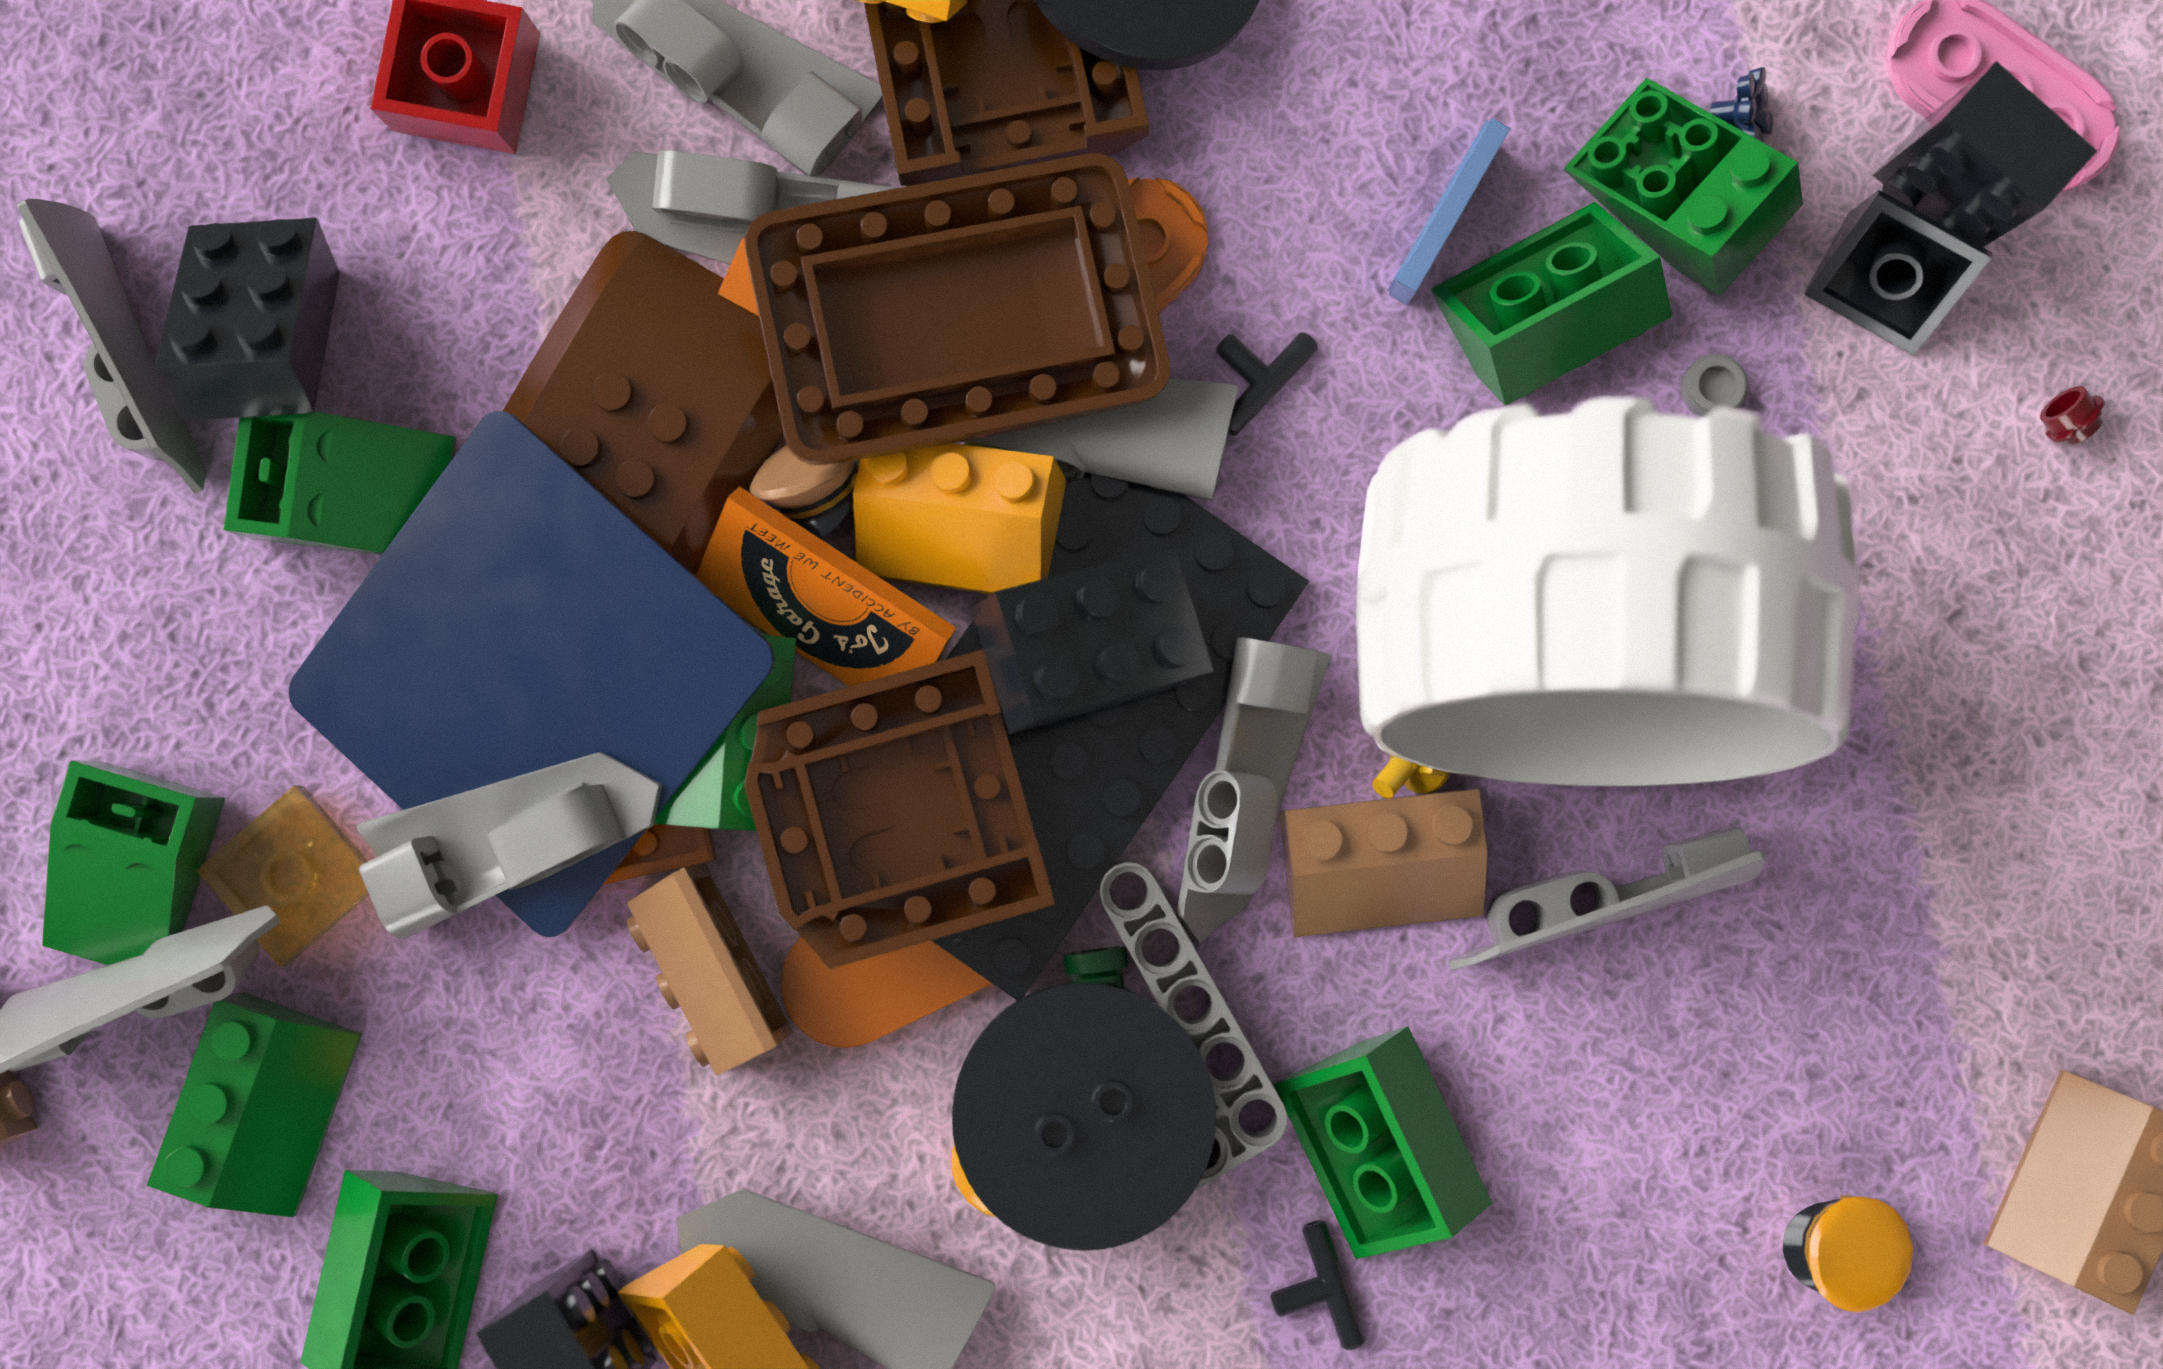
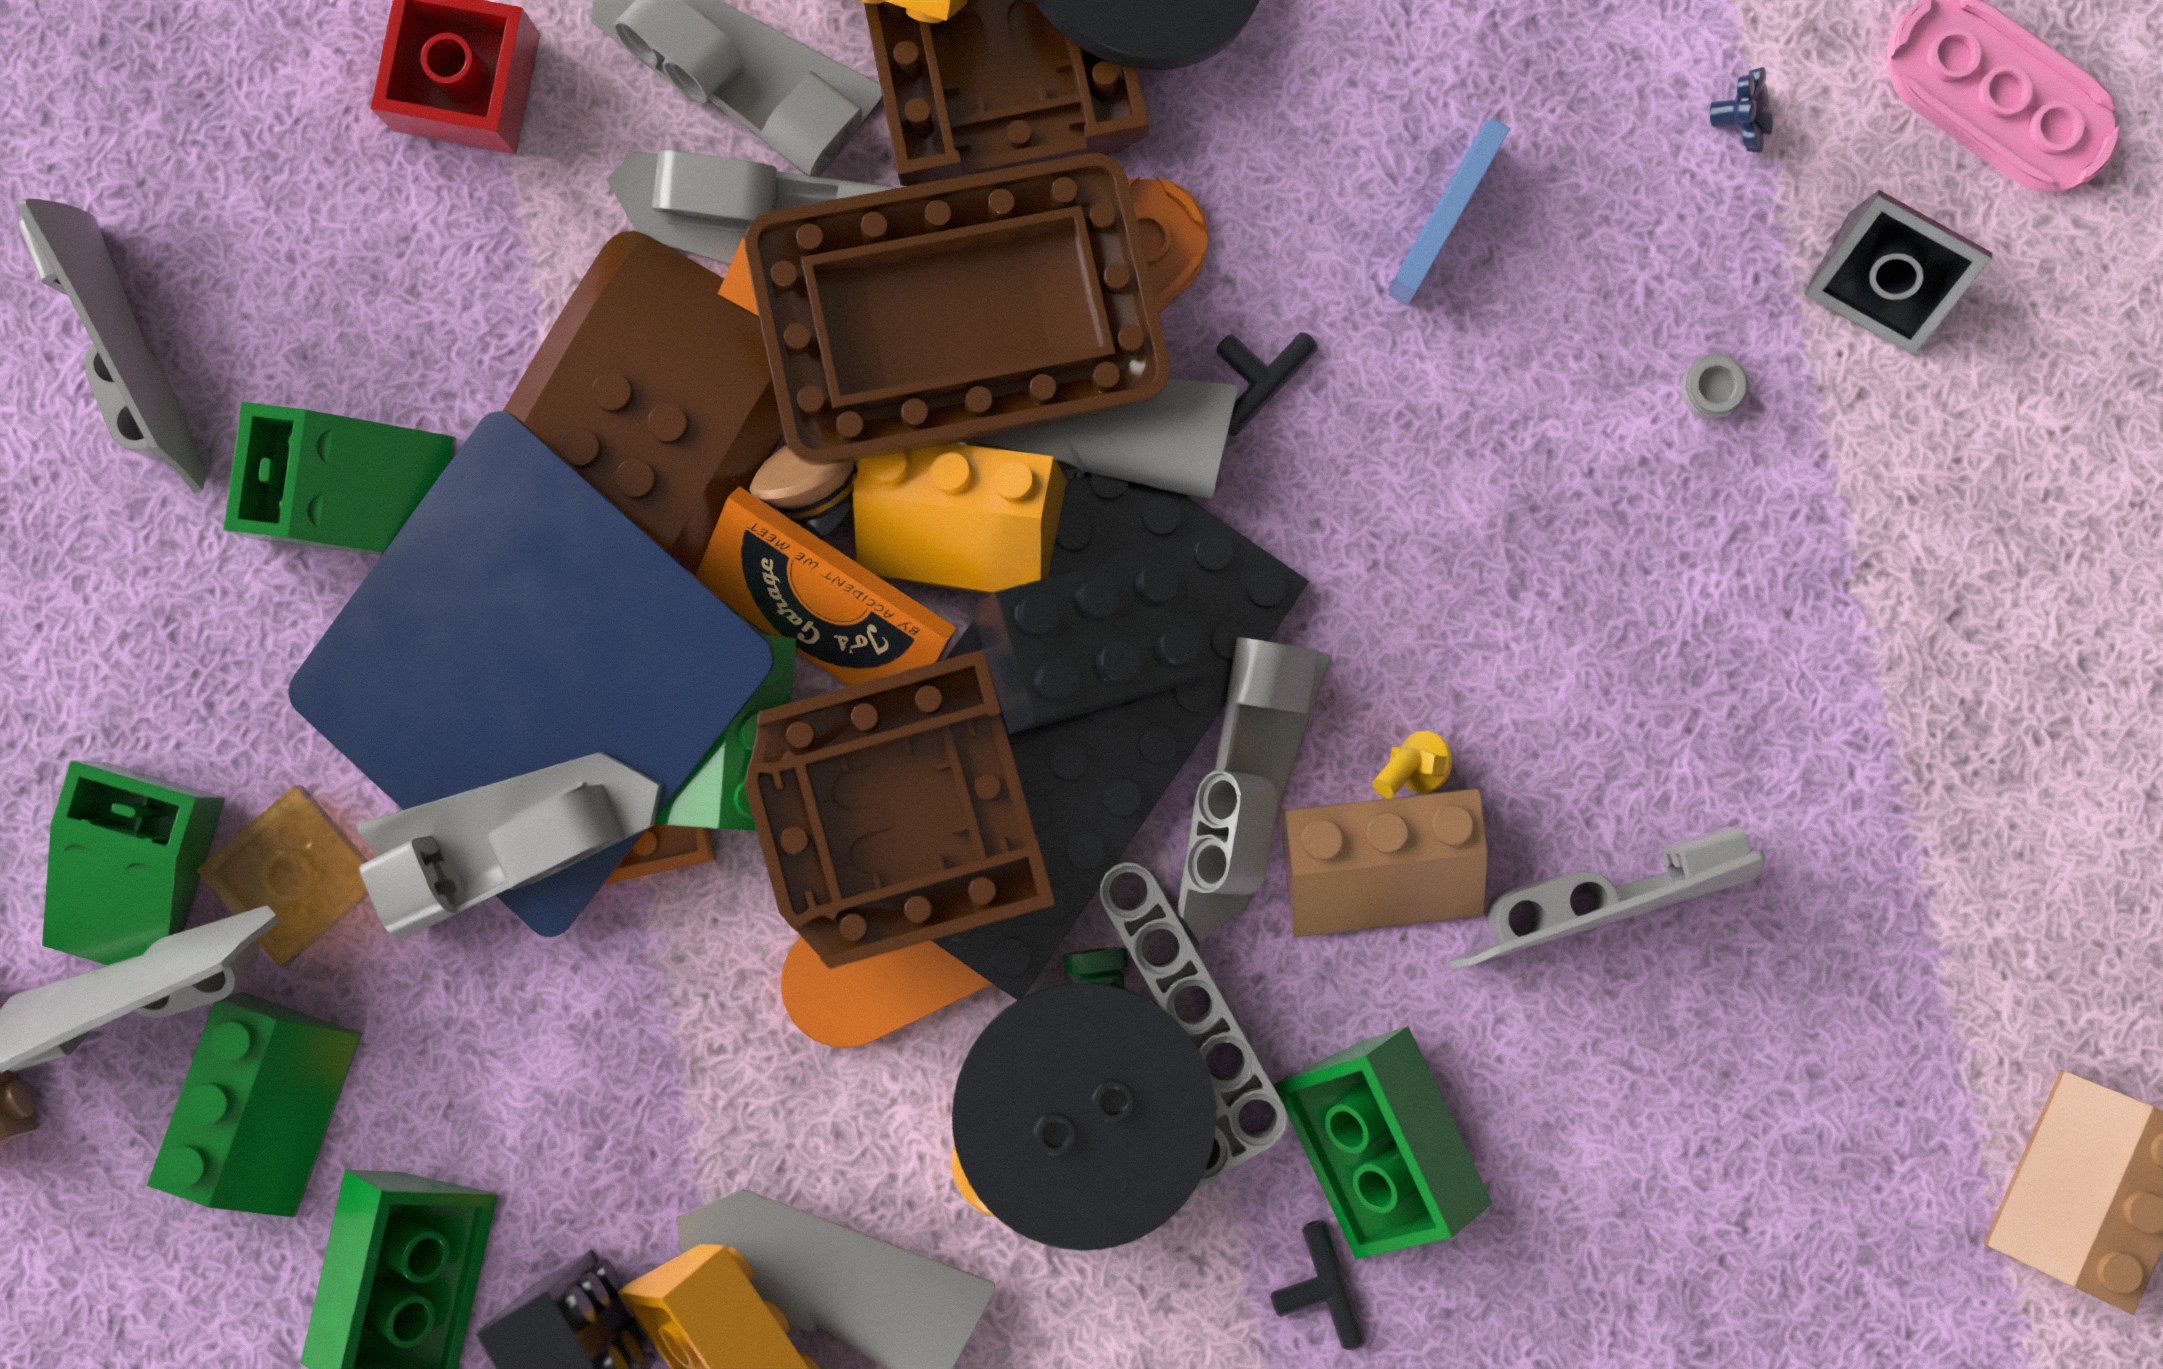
(248, 319): black brick -> none
(707, 969): medium nougat slope -> none
(1554, 301): green slope -> none
(1607, 598): white wheel -> none
(1689, 184): green slope -> none
(1850, 1251): light orange piece -> none
(1985, 159): black brick -> none
(2072, 415): dark red plate -> none

